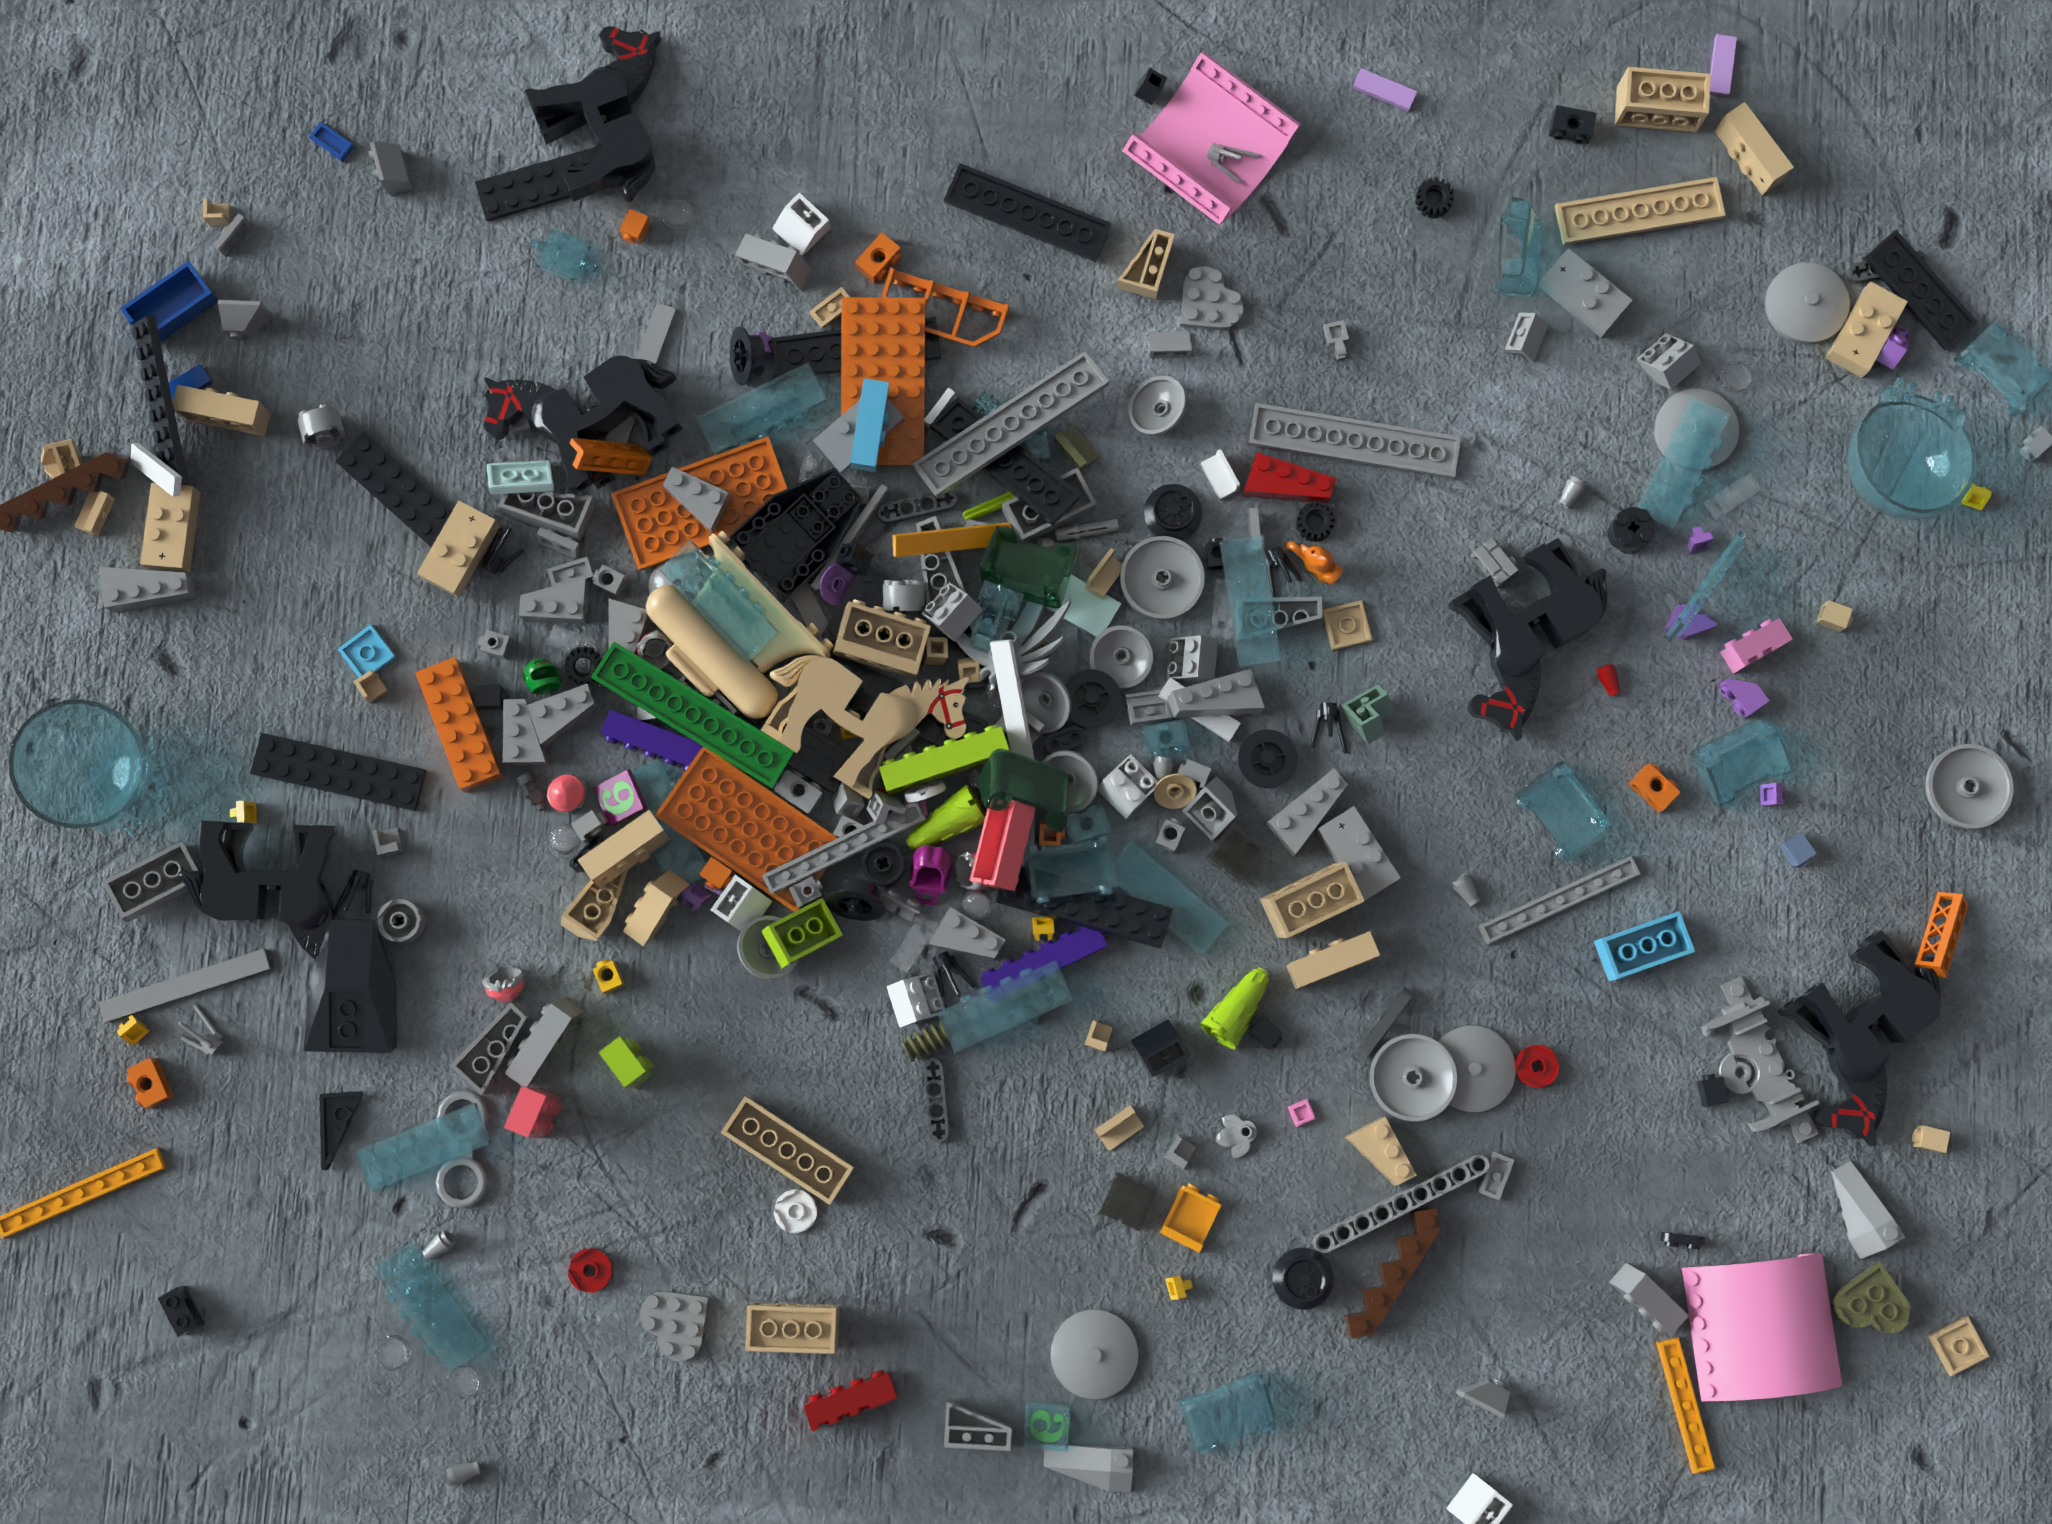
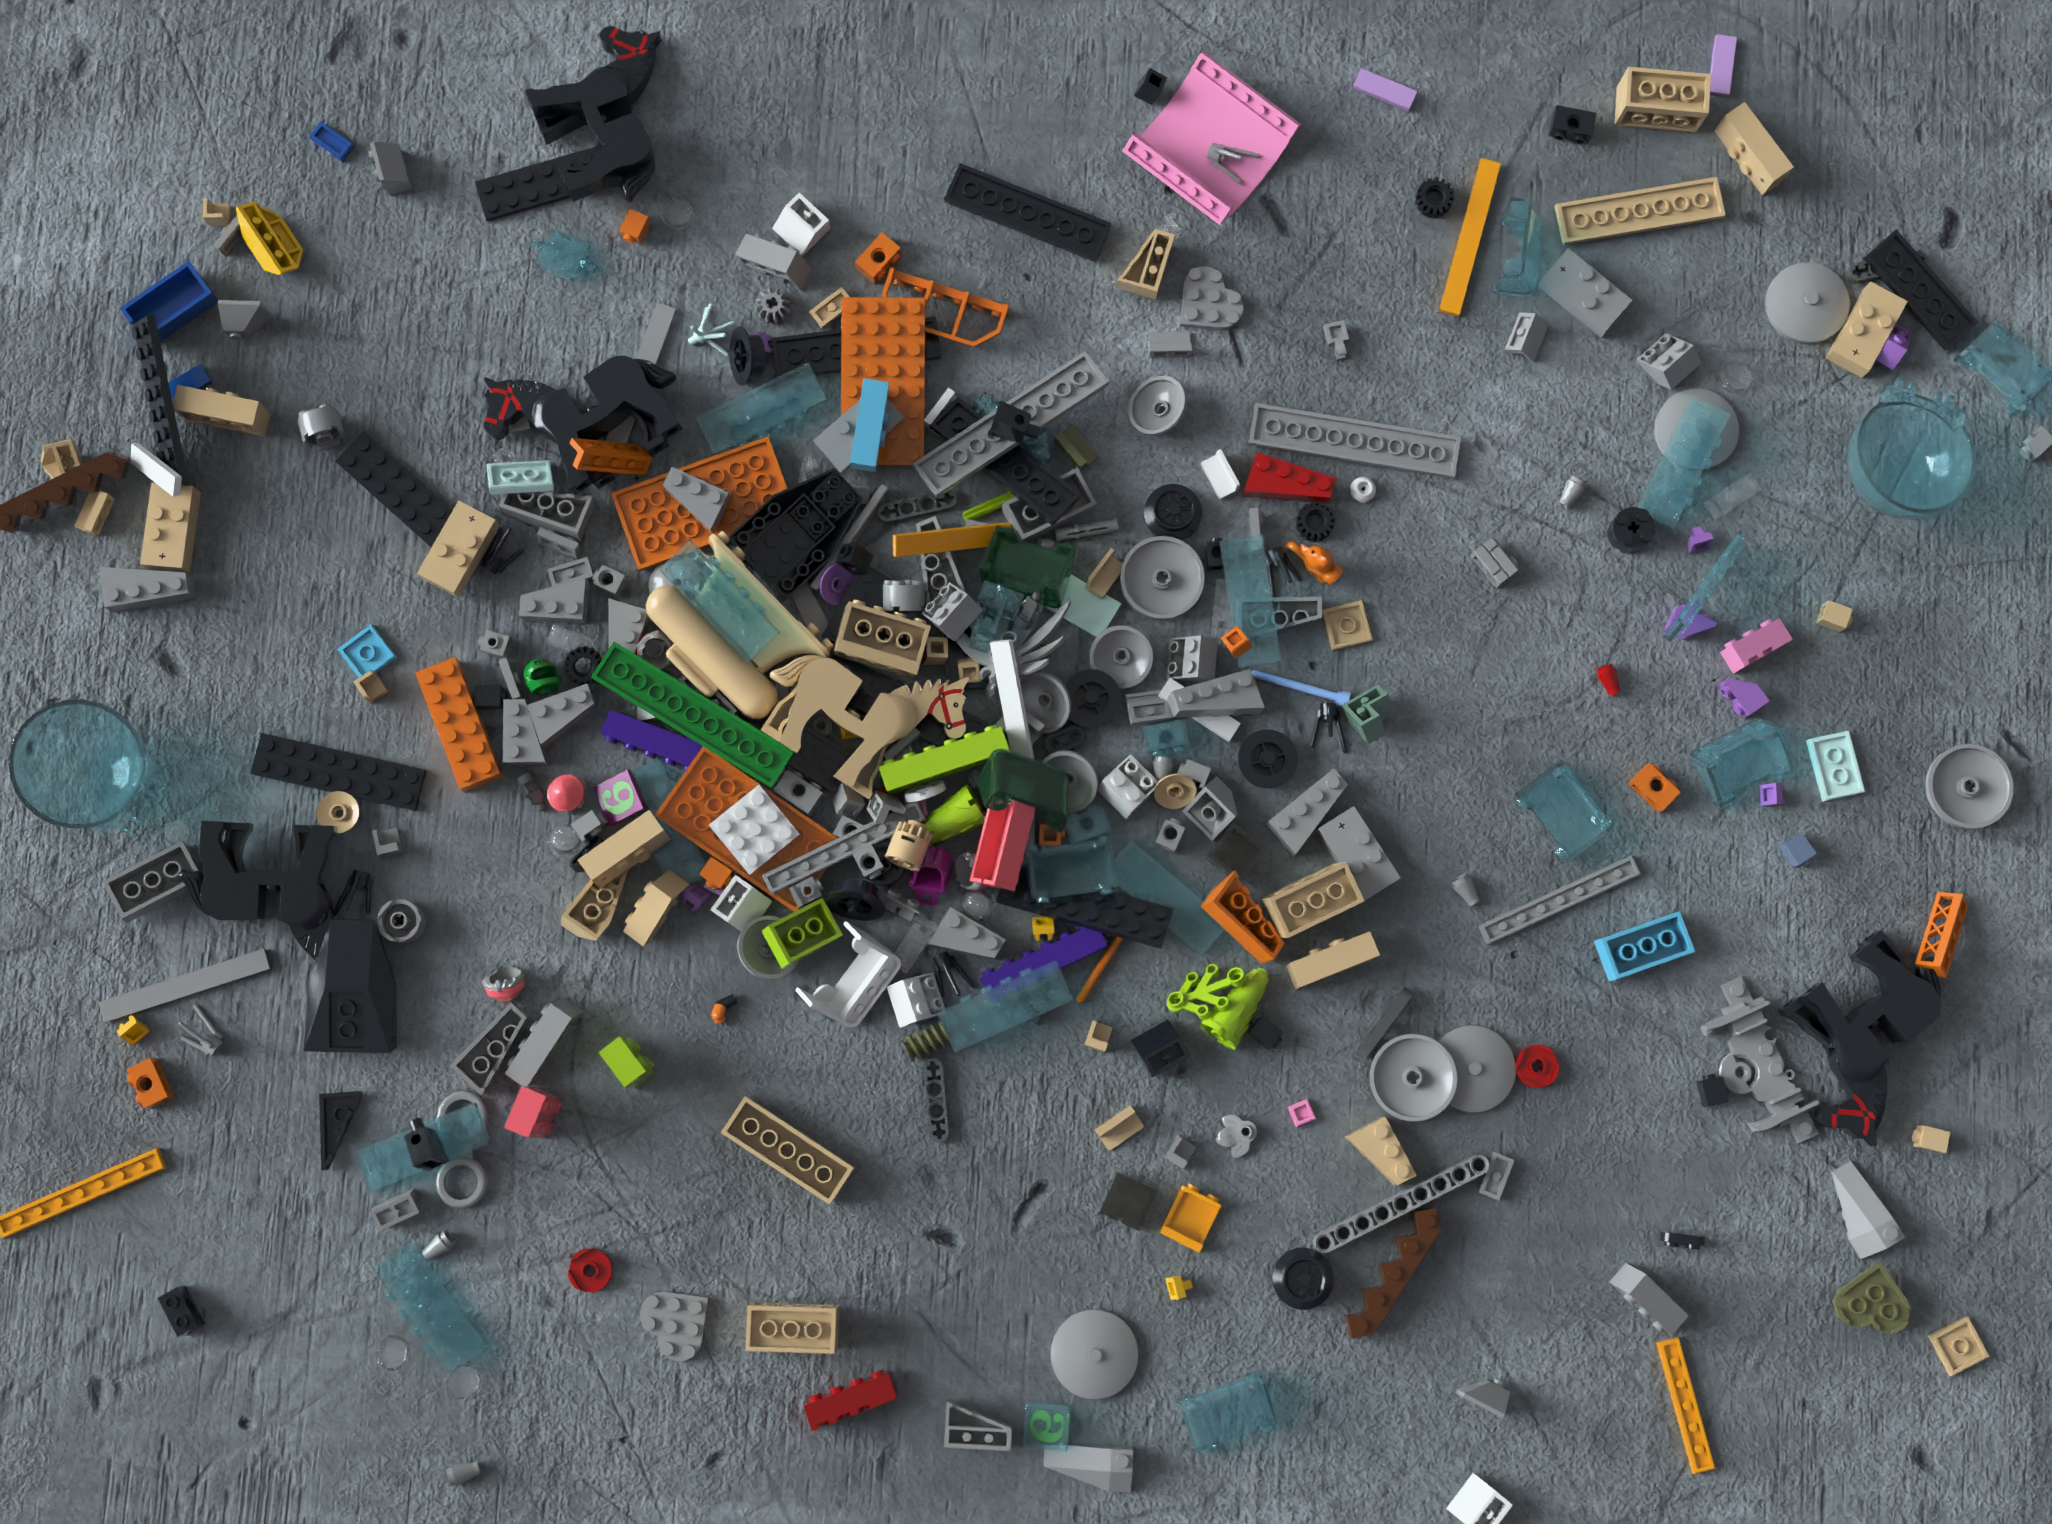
(245, 812): yellow tile -> none
(269, 238): none -> yellow wedge
(331, 804): none -> tan dish
(395, 1210): none -> light grey hinge
(424, 1146): none -> black torso
(512, 678): none -> light grey plate
(613, 984): yellow brick -> none
(703, 334): none -> light aqua plant
(720, 1008): none -> arm
(754, 829): none -> white plate
(769, 300): none -> light grey gear
(795, 1211): white tile -> none
(859, 985): none -> white windscreen
(864, 853): none -> light grey brick
(909, 845): none -> tan gear
(1013, 424): none -> black torso
(1031, 606): none -> dark grey piece
(1098, 969): none -> orange piece
(1170, 226): none -> clear tile
(1204, 991): none -> lime plant
(1236, 642): none -> orange slope
(1242, 918): none -> orange wedge
(1339, 698): none -> light blue piece
(1358, 494): none -> white plate
(1469, 237): none -> light orange tile
(1513, 646): black animal -> none
(1762, 1329): bright pink panel -> none
(1835, 766): none -> light aqua tile
(1976, 497): yellow tile -> none

